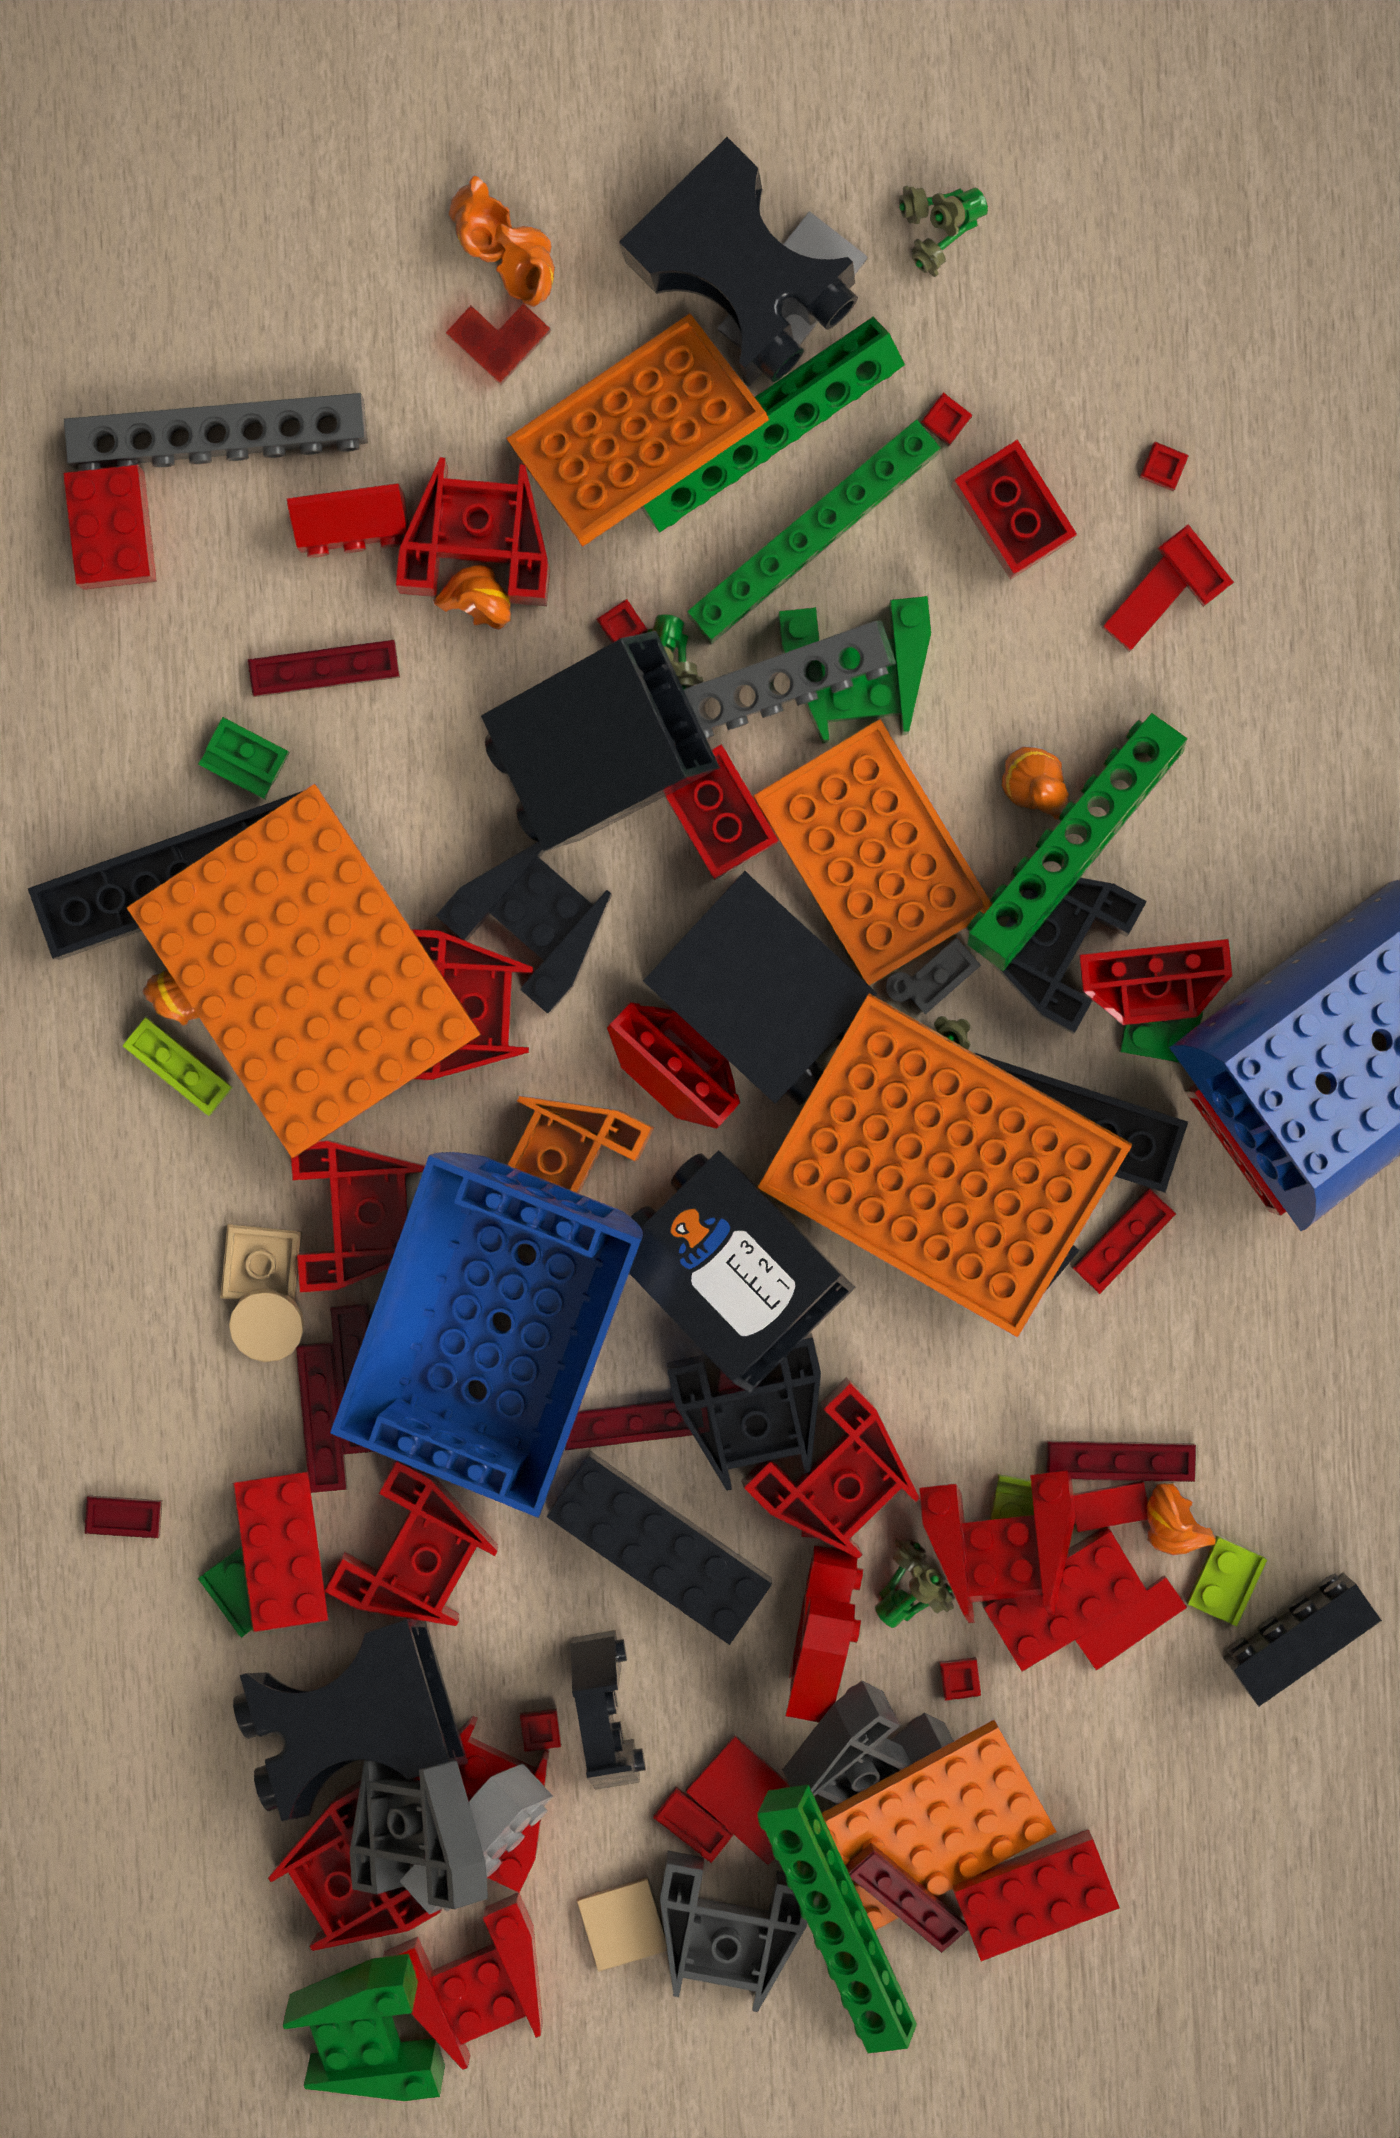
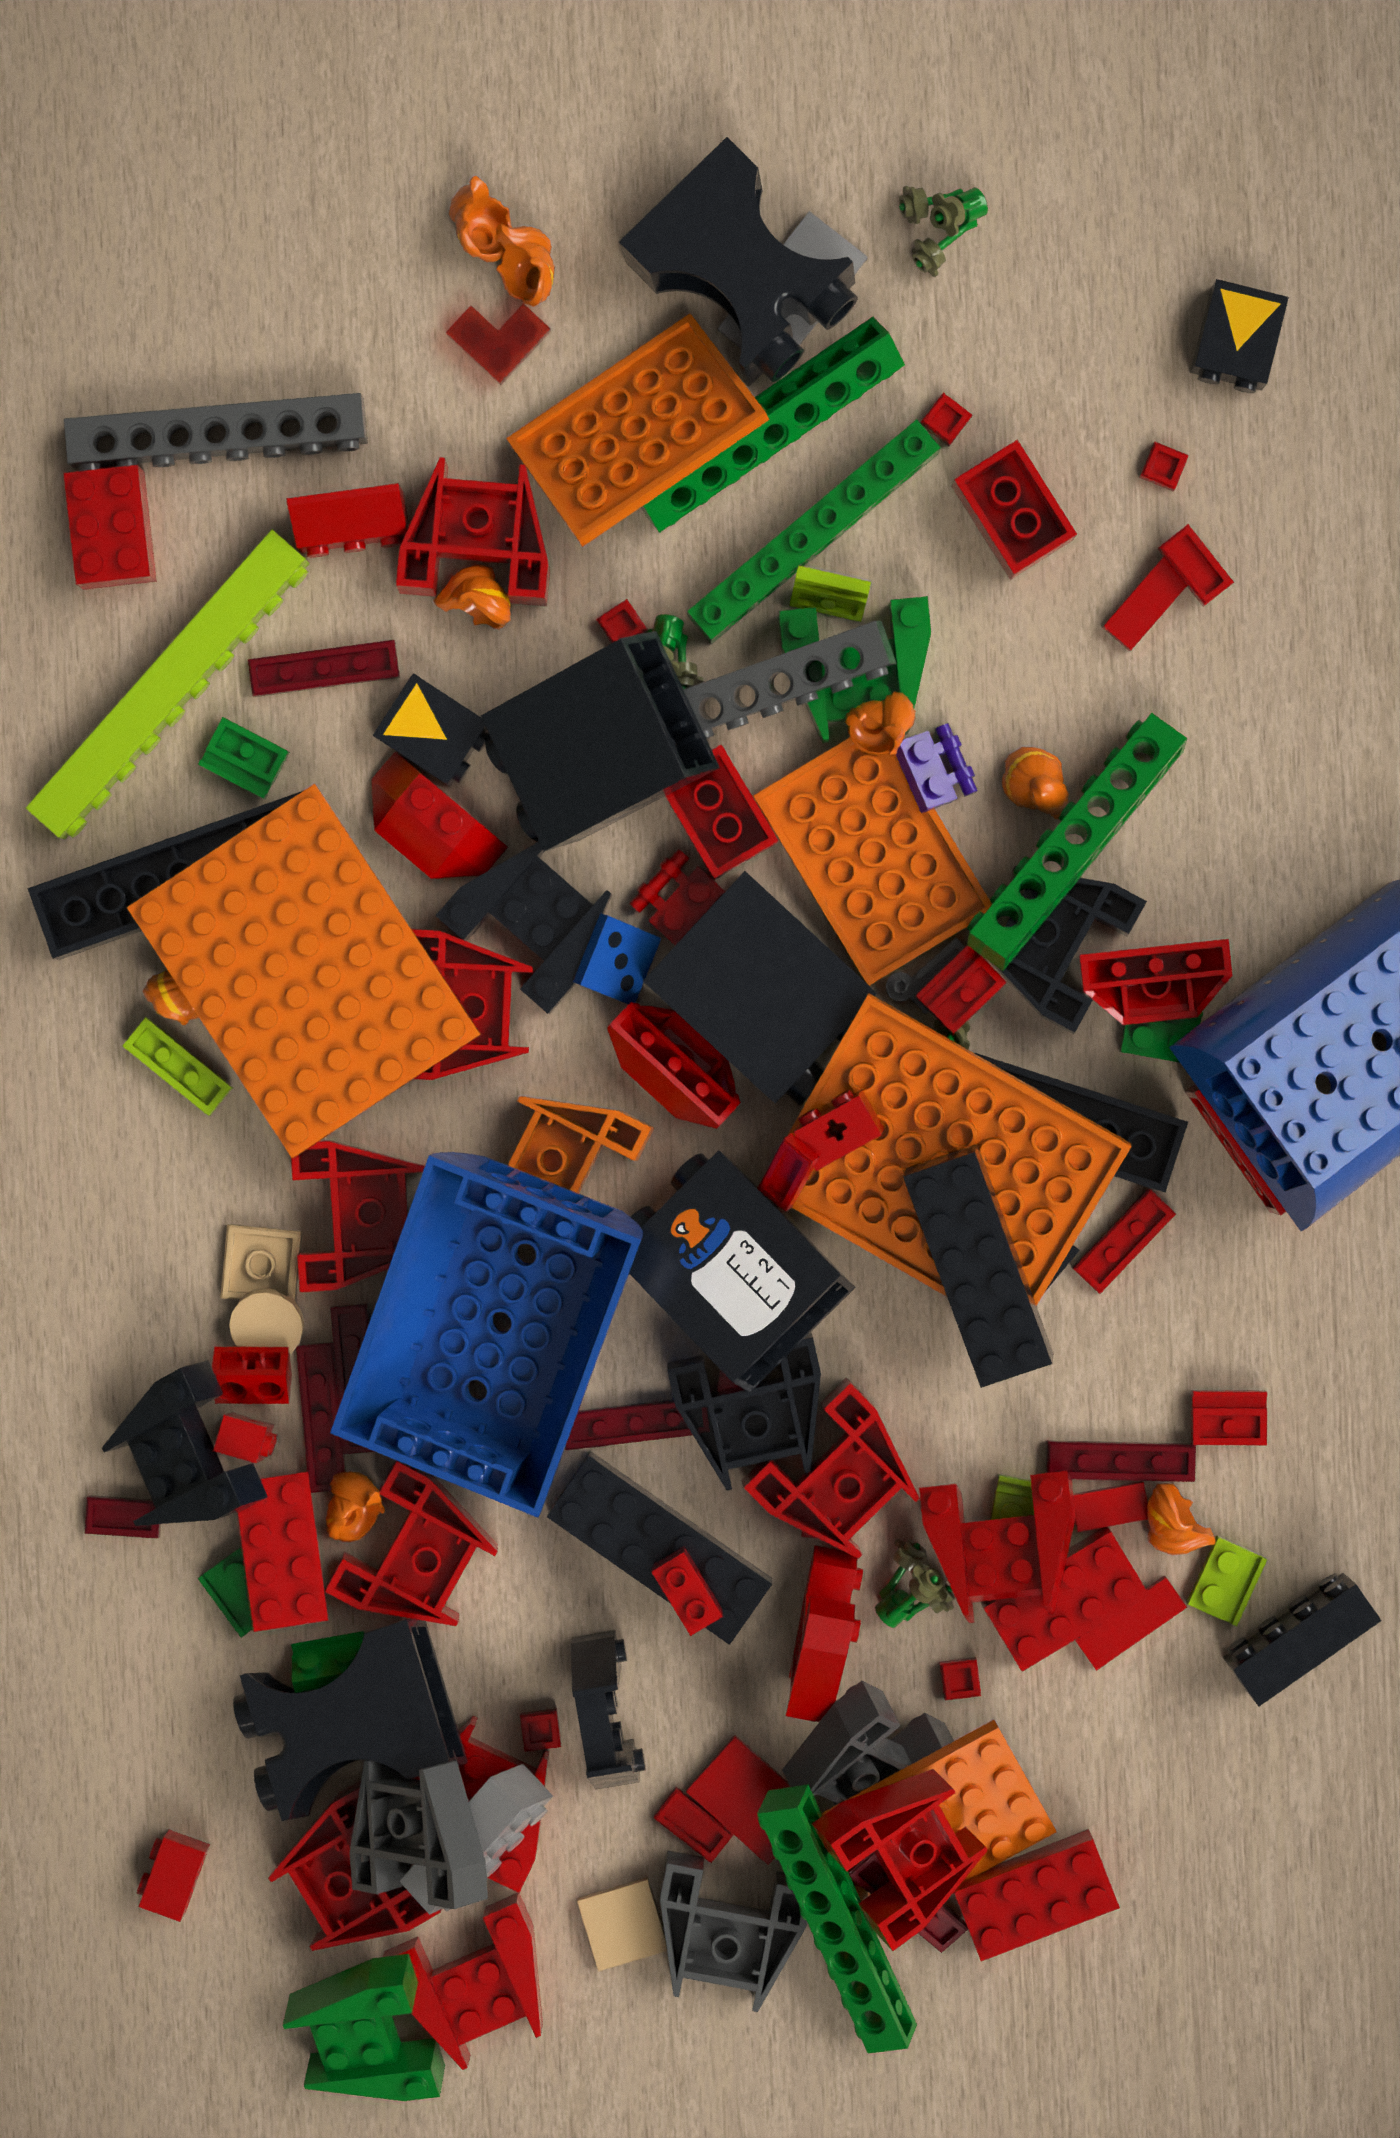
(168, 686): none -> lime brick
(173, 1875): none -> red brick
(179, 1455): none -> black wedge
(245, 1438): none -> red brick
(253, 1375): none -> red brick
(323, 1660): none -> green plate
(353, 1506): none -> orange hair
(429, 824): none -> red wedge
(432, 730): none -> black brick
(617, 959): none -> blue tile
(685, 905): none -> red plate
(687, 1591): none -> red brick
(788, 1172): none -> red tile
(830, 593): none -> lime plate
(860, 1127): none -> red brick
(881, 725): none -> orange hair
(912, 1845): none -> red wedge
(926, 772): none -> plate
(961, 989): none -> red plate
(978, 1265): none -> black brick
(1229, 1417): none -> red plate
(1239, 336): none -> black brick

